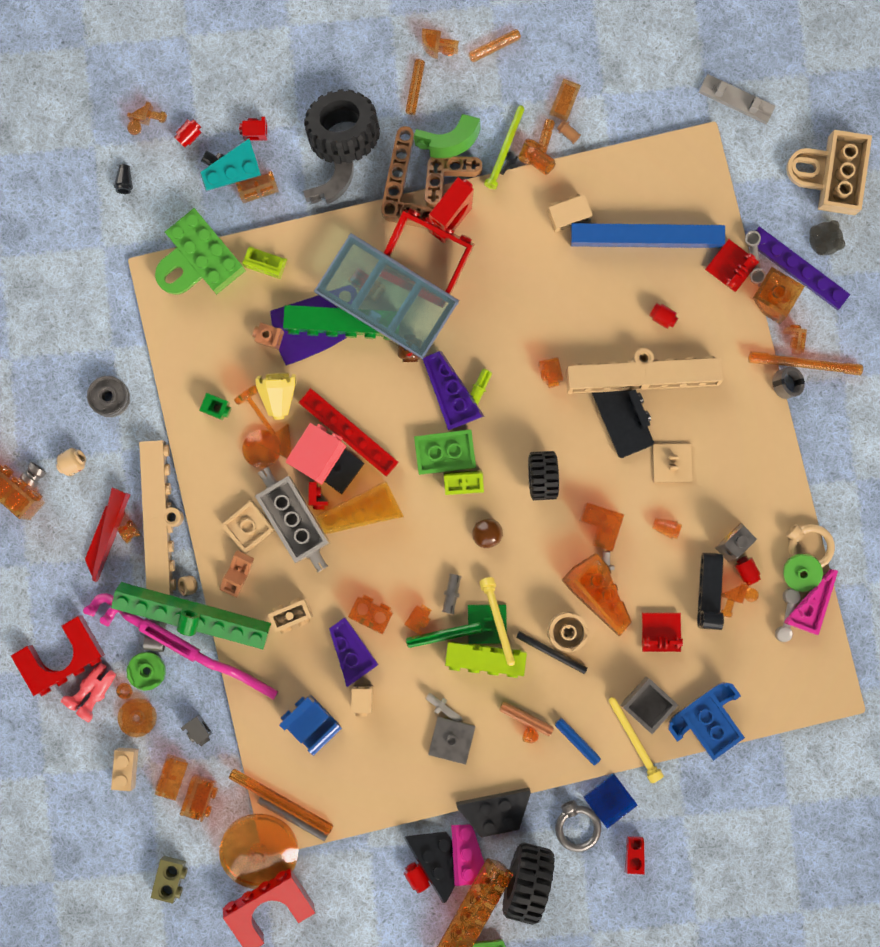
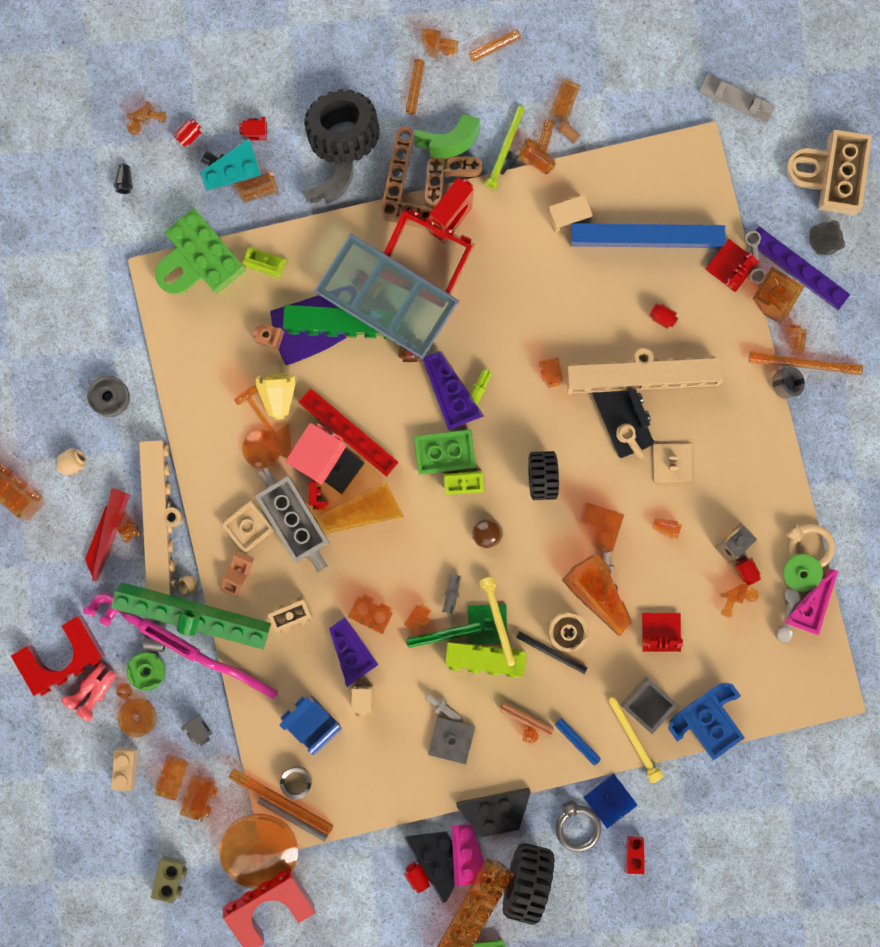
(33, 475): flat silver wheel -> none
(209, 404): green brick -> none
(291, 795): none -> flat silver piece
(626, 434): none -> tan plate
(710, 592): black beam -> none

